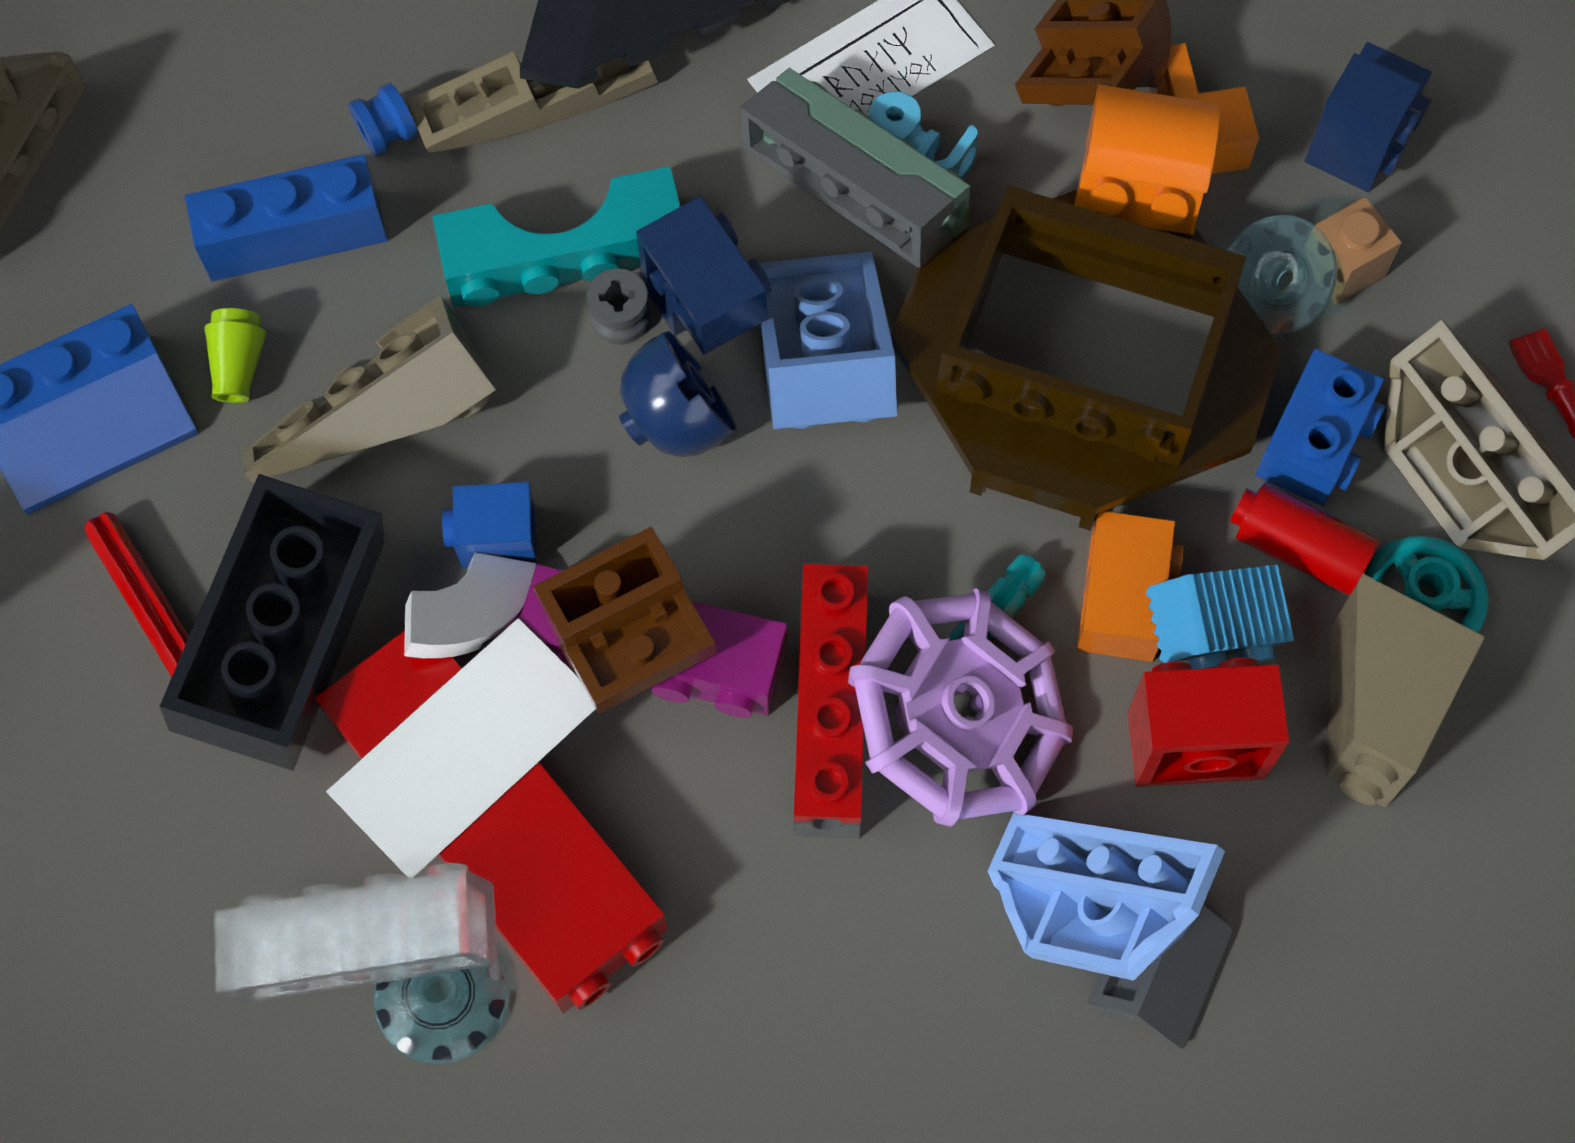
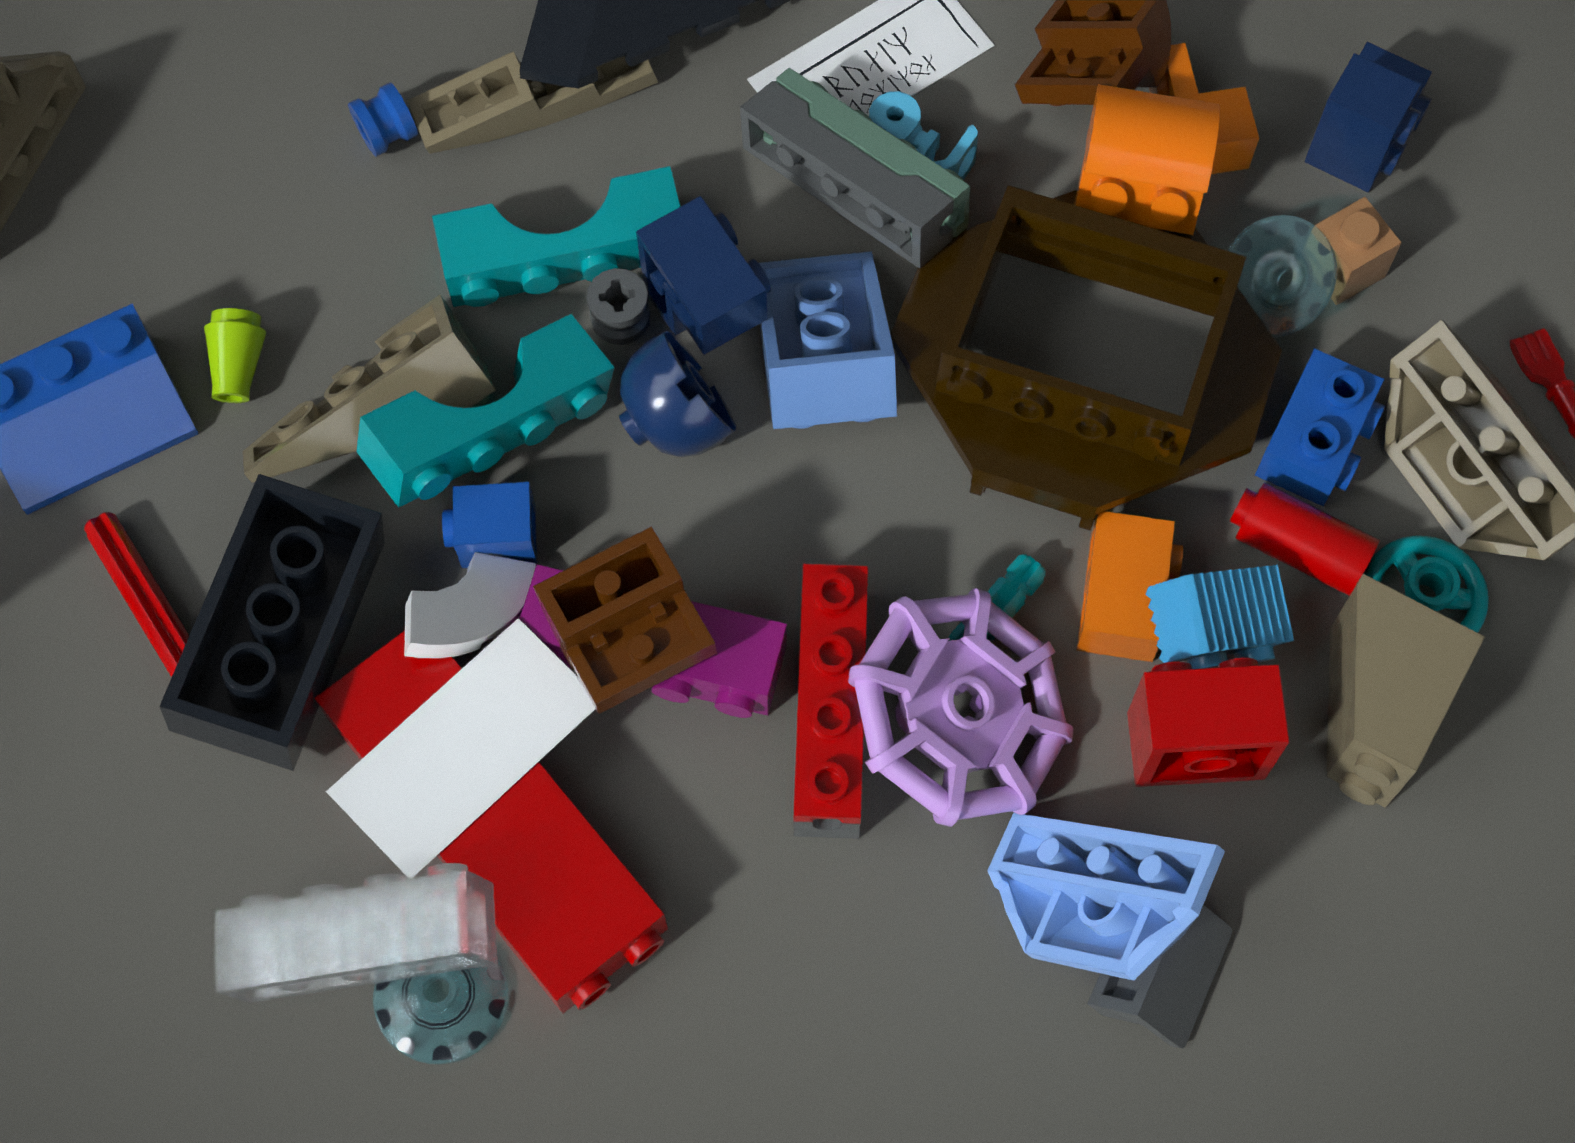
(286, 218): blue brick -> none
(424, 445): none -> teal arch

